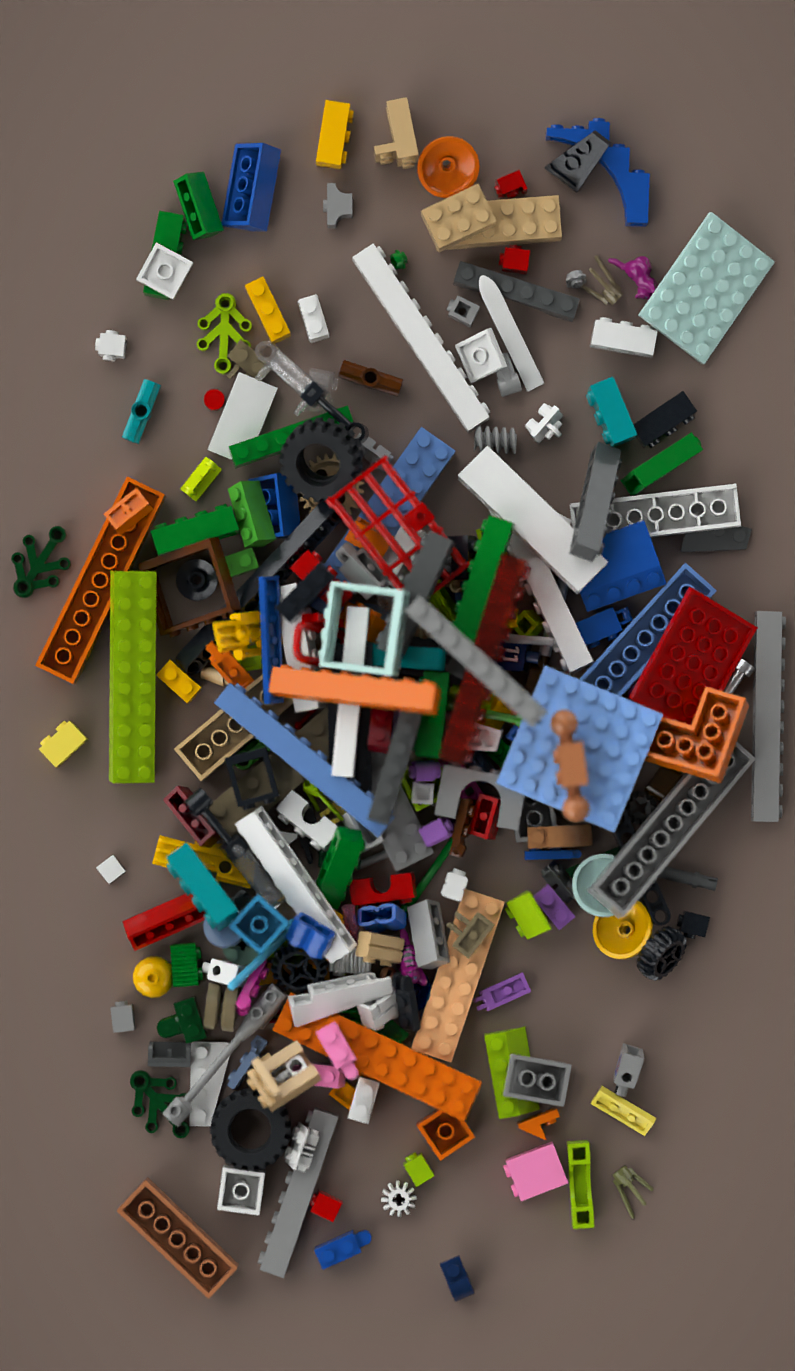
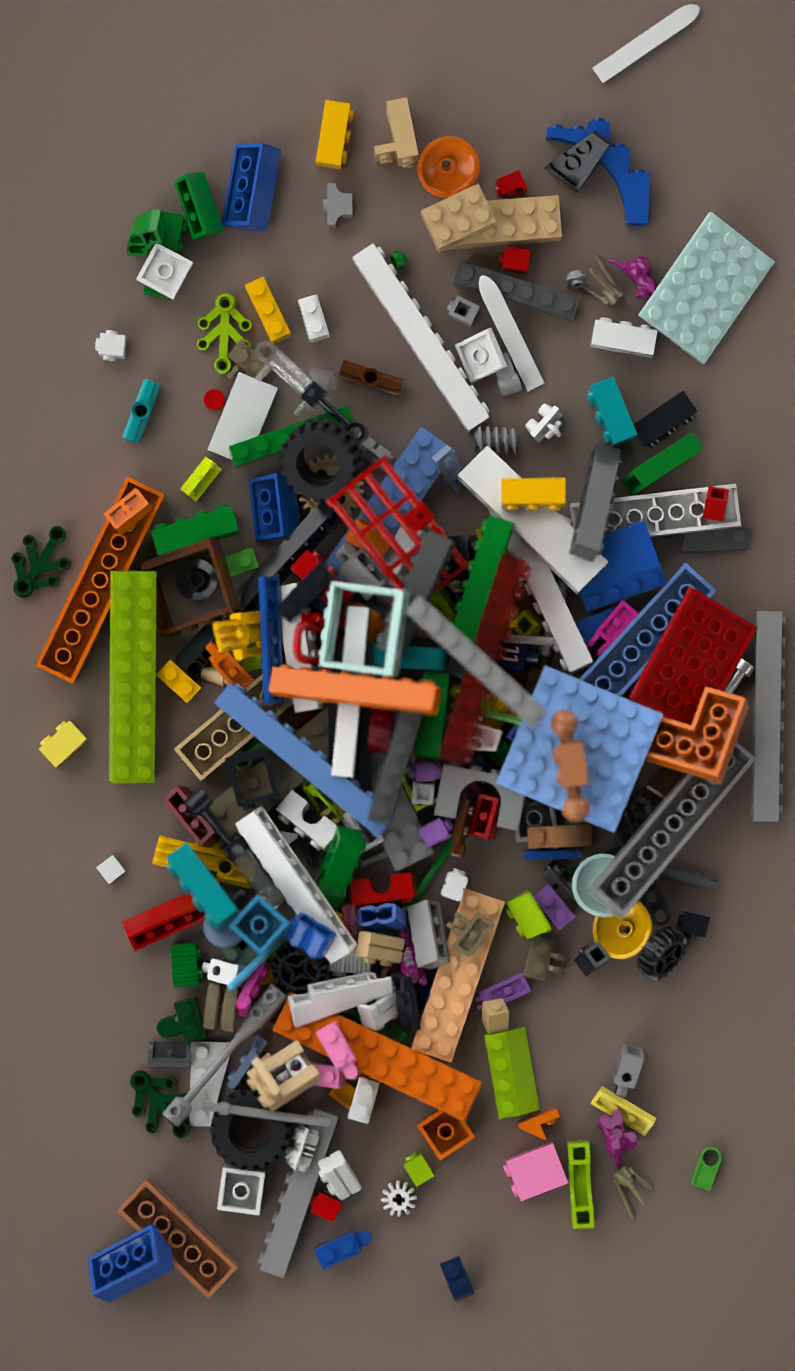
(123, 1017): light grey brick -> none
(129, 1264): none -> blue slope
(146, 231): none -> green brick
(153, 976): yellow cylinder -> none
(224, 1108): none -> light grey bar
(251, 514): bright green brick -> none
(339, 1175): none -> white brick
(449, 468): none -> sand blue plate
(495, 1016): none -> tan brick
(533, 493): none -> yellow brick
(537, 1079): light grey slope -> none
(539, 958): none -> dark tan hinge
(591, 958): none -> black brick
(613, 626): none -> dark pink hinge
(617, 1139): none -> magenta animal
(646, 42): none -> white piece
(705, 1174): none -> bright green piece
(715, 503): none -> red brick

